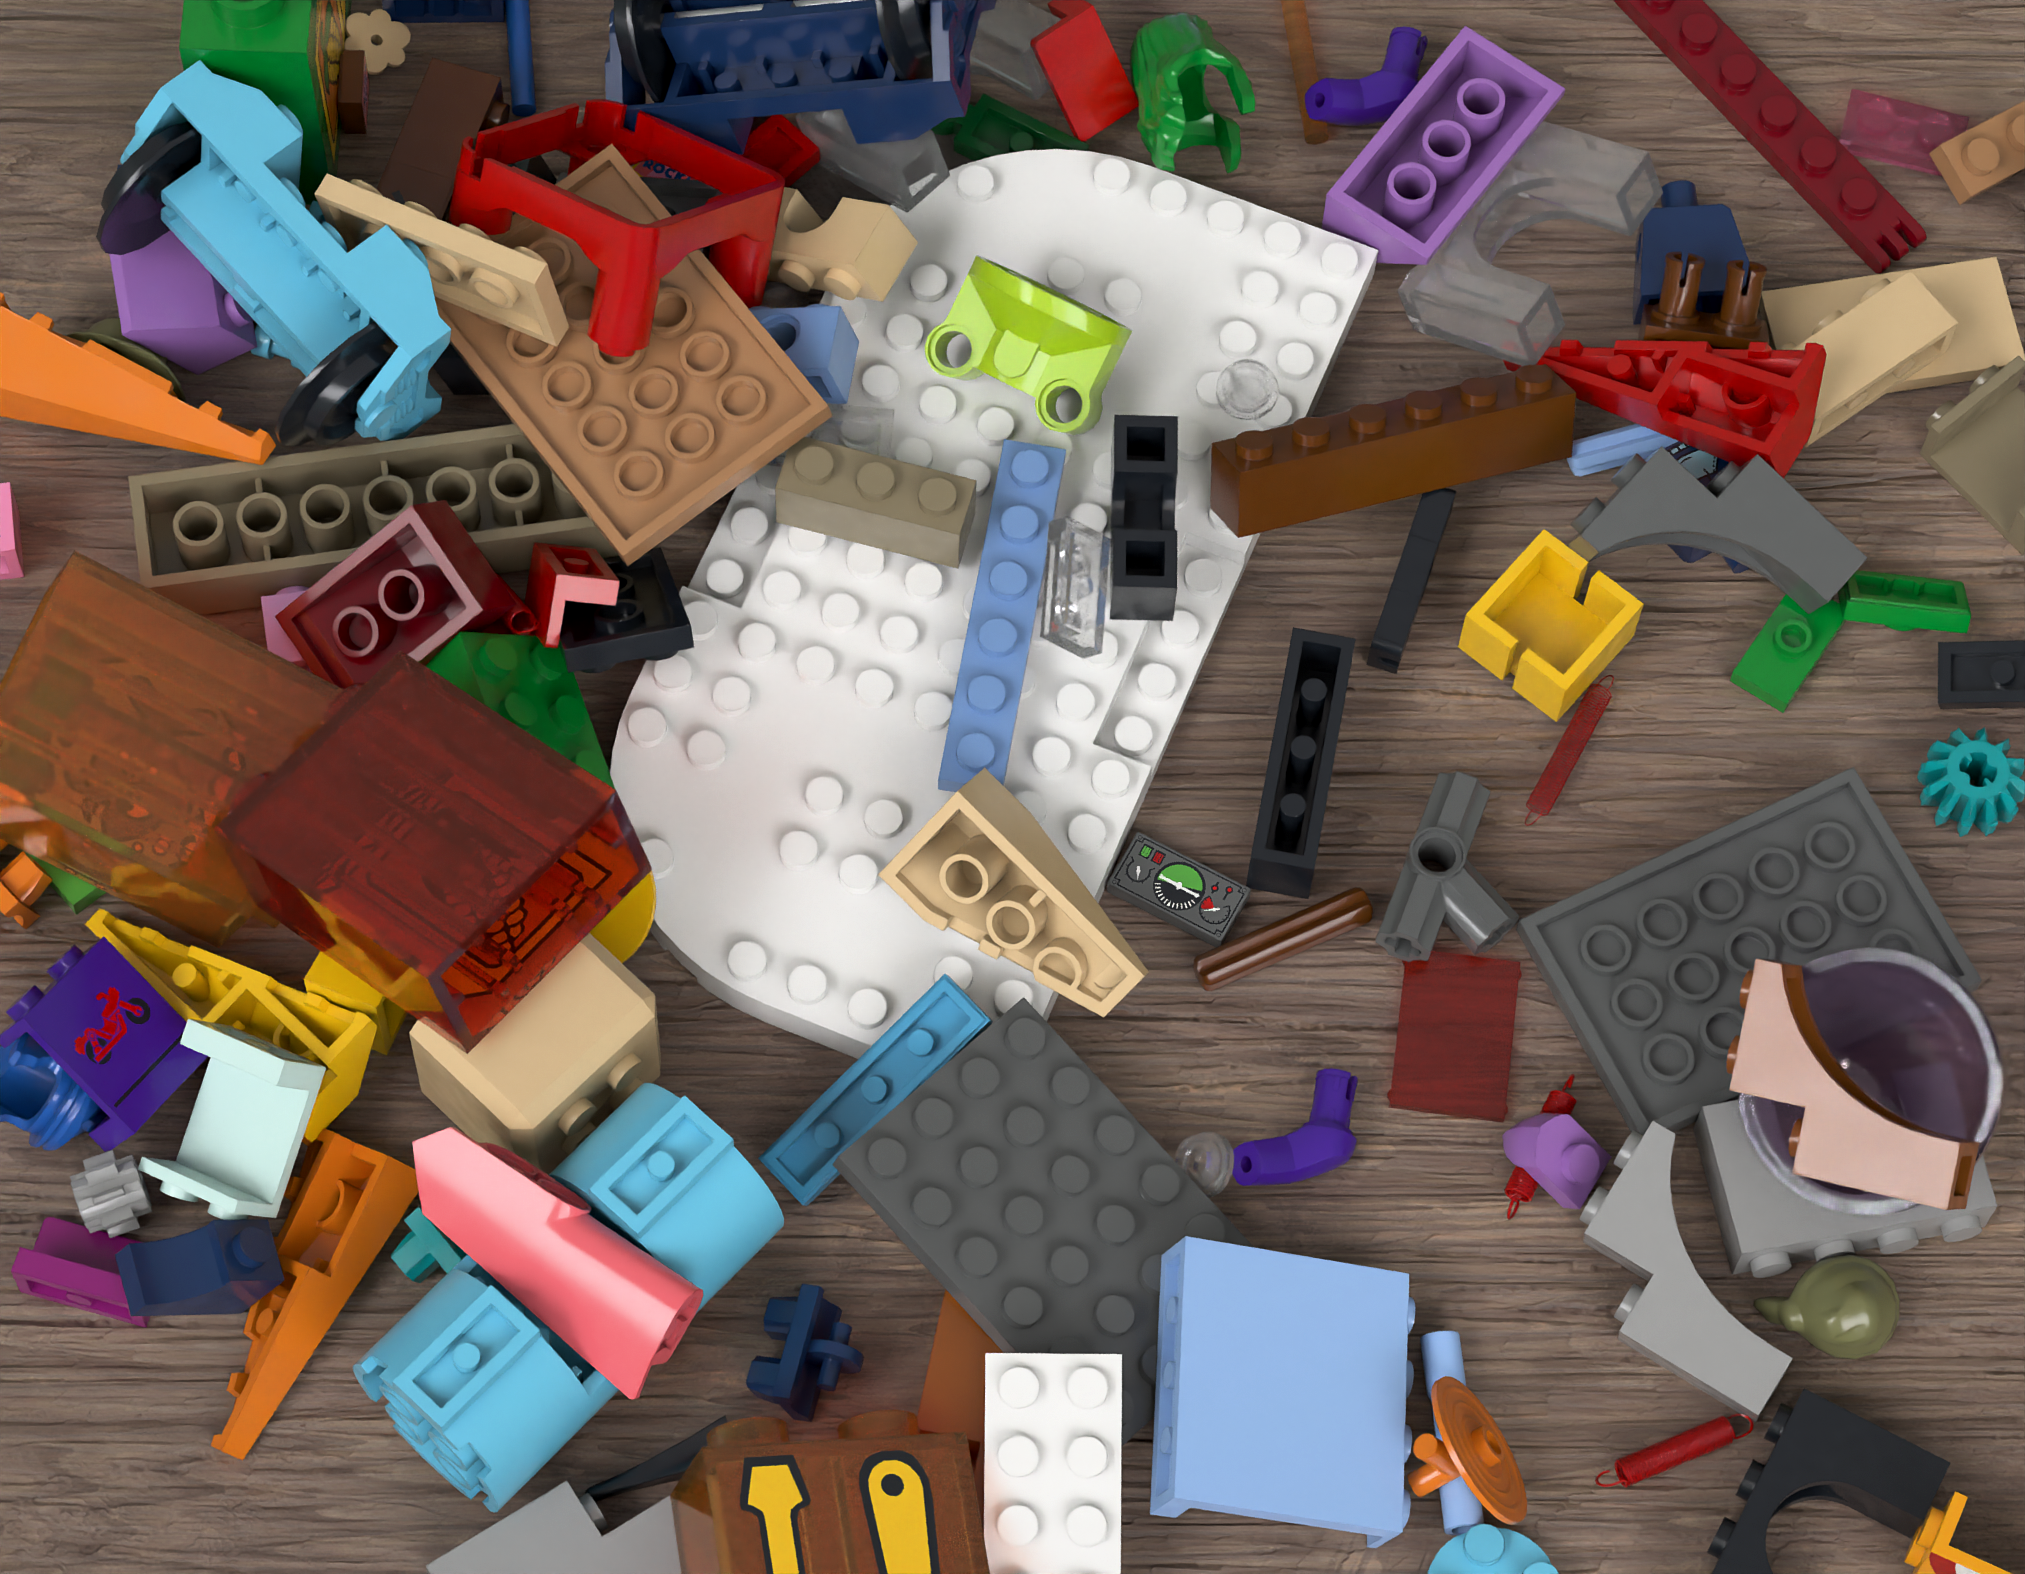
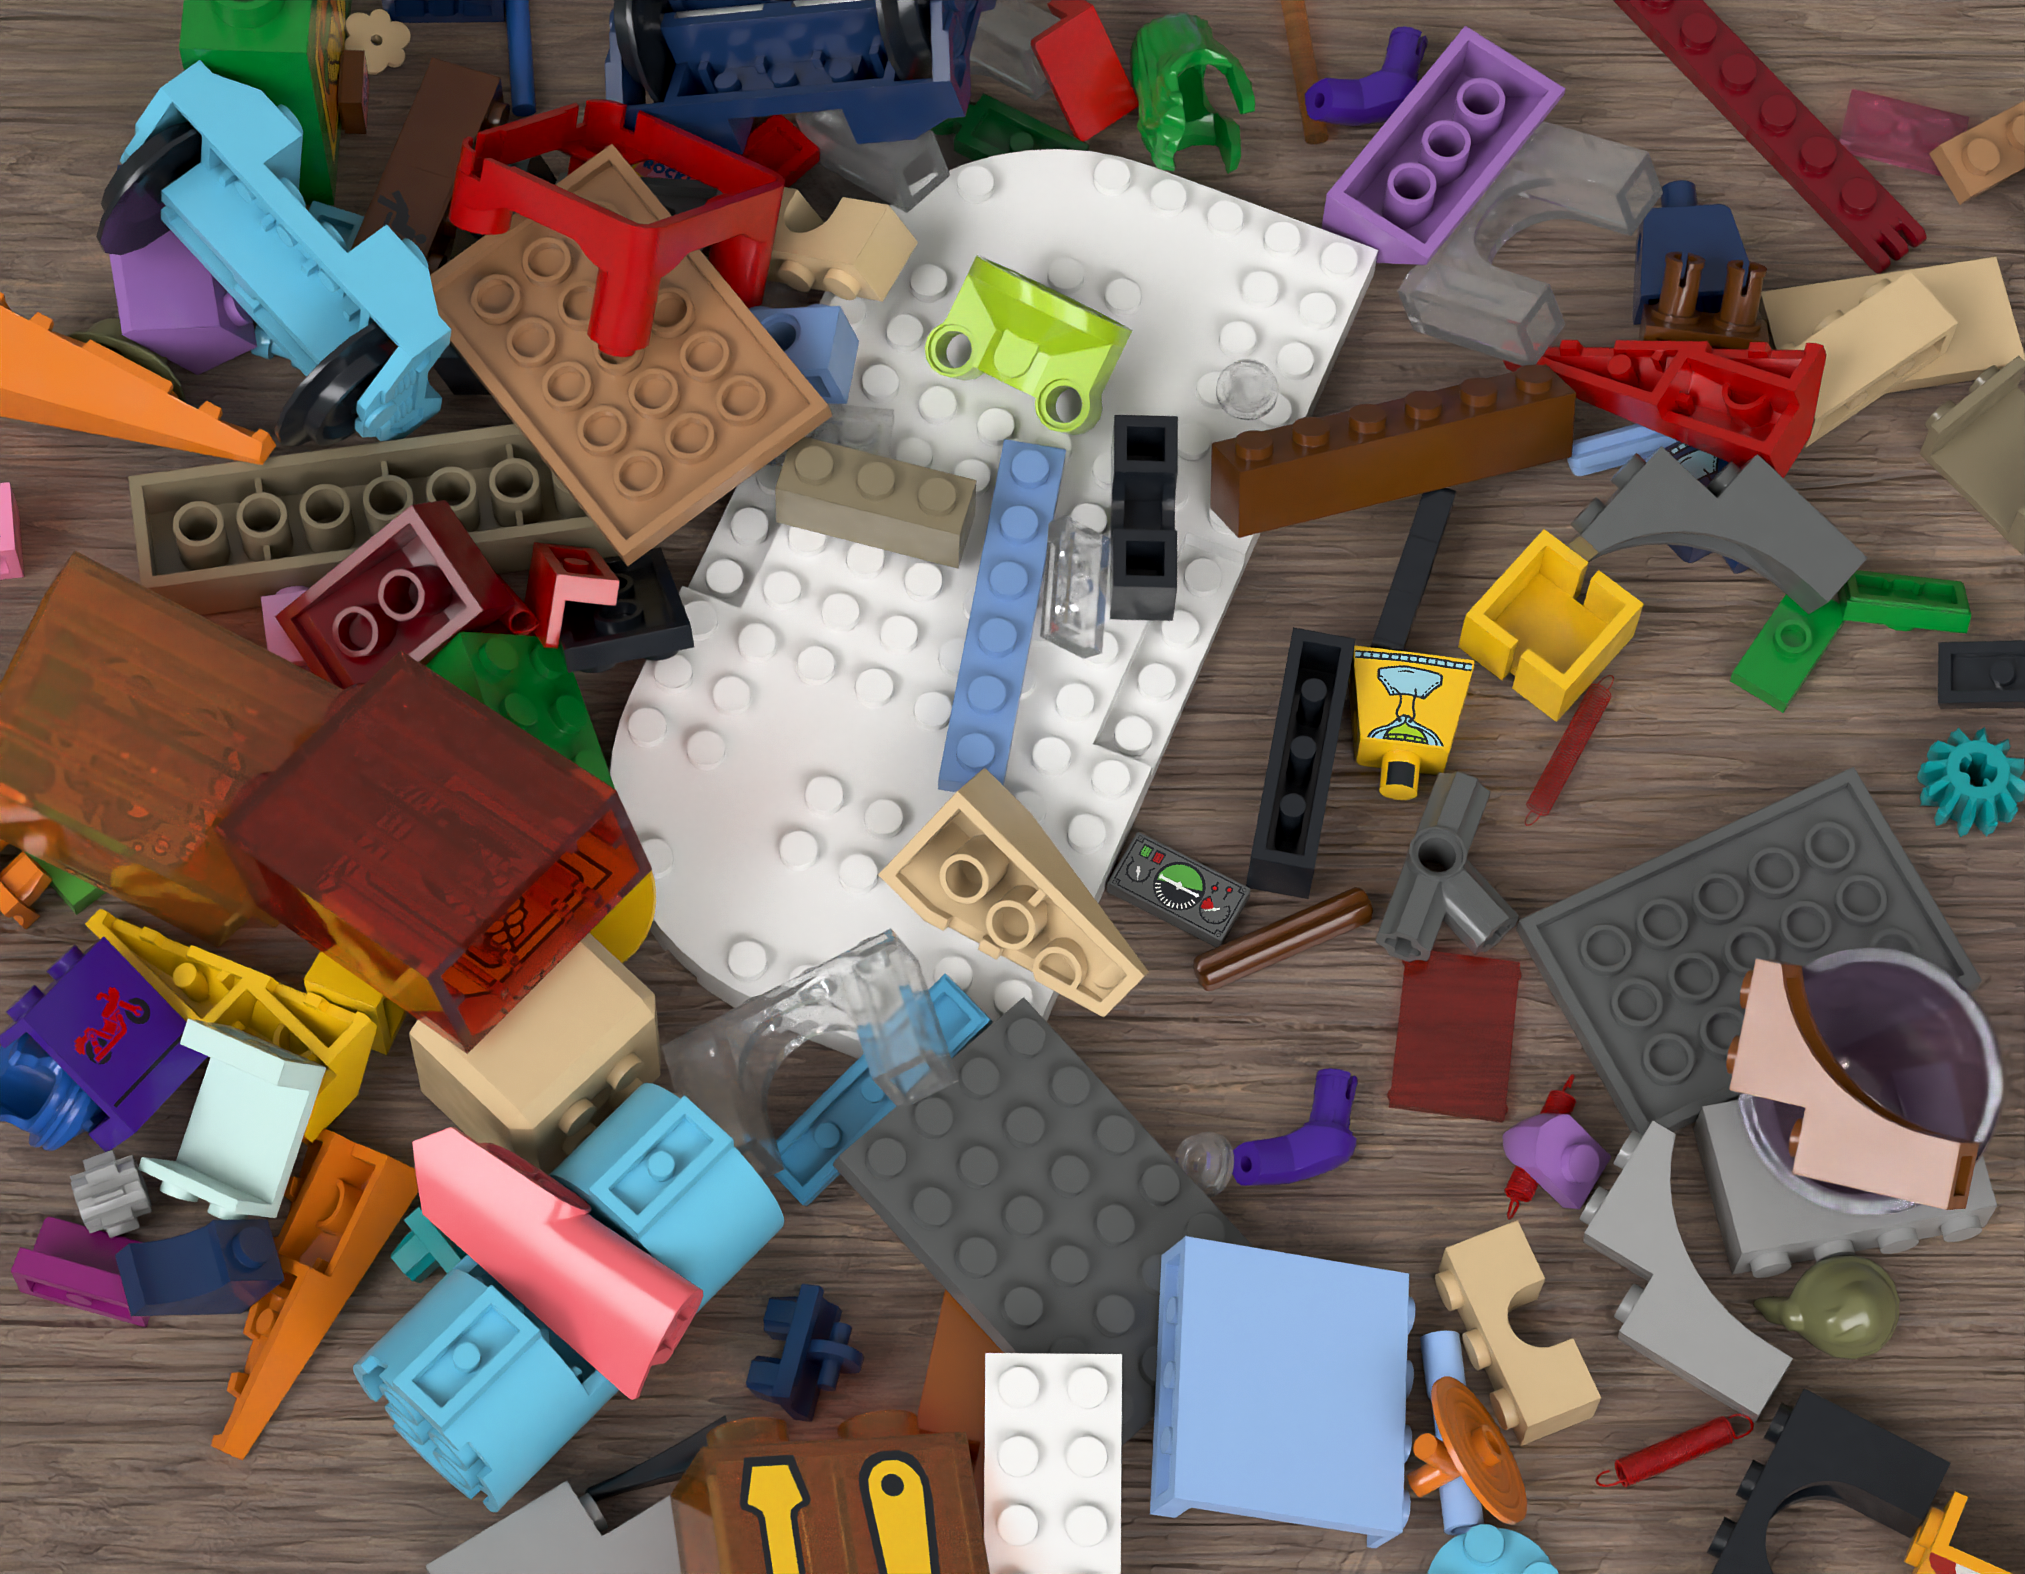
(461, 260): tan plate -> none
(864, 990): none -> clear arch
(1405, 713): none -> yellow torso
(1533, 1386): none -> tan arch

